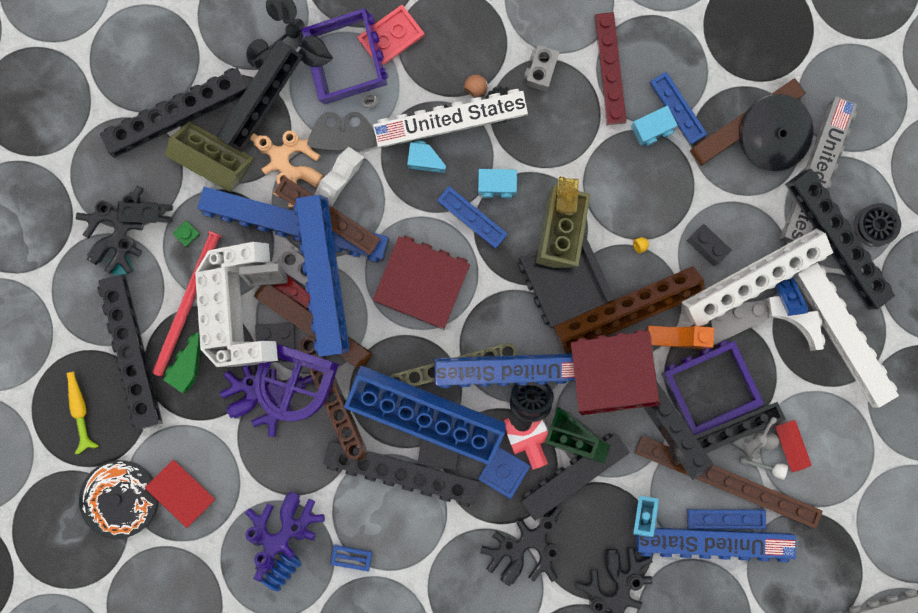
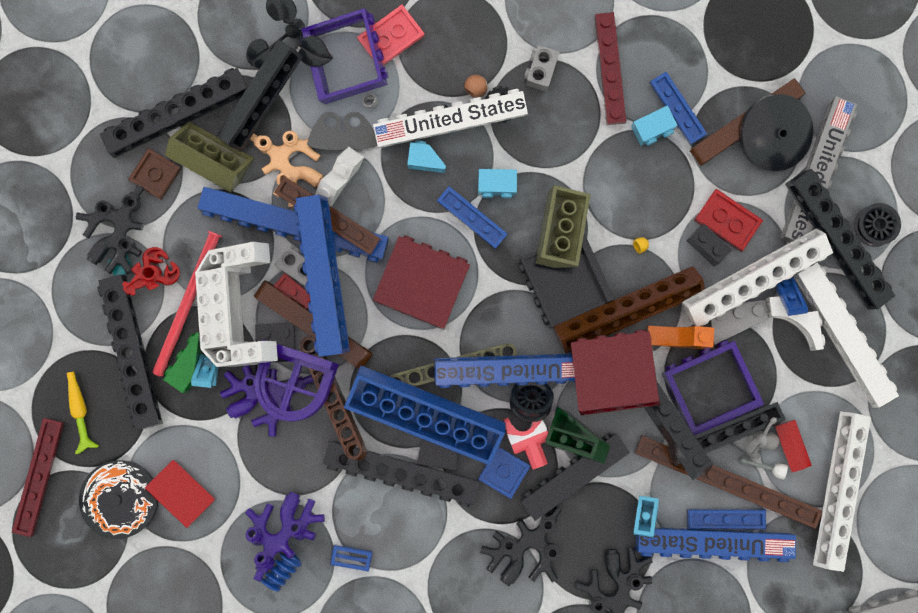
(37, 477): none -> dark red plate
(142, 212): black hinge -> none
(151, 273): none -> red animal
(154, 173): none -> reddish brown tile
(186, 233): green plate -> none
(205, 373): none -> medium azure slope
(260, 275): light grey plate -> none
(567, 195): clear yellow hips -> none
(728, 220): none -> red tile
(842, 491): none -> white brick

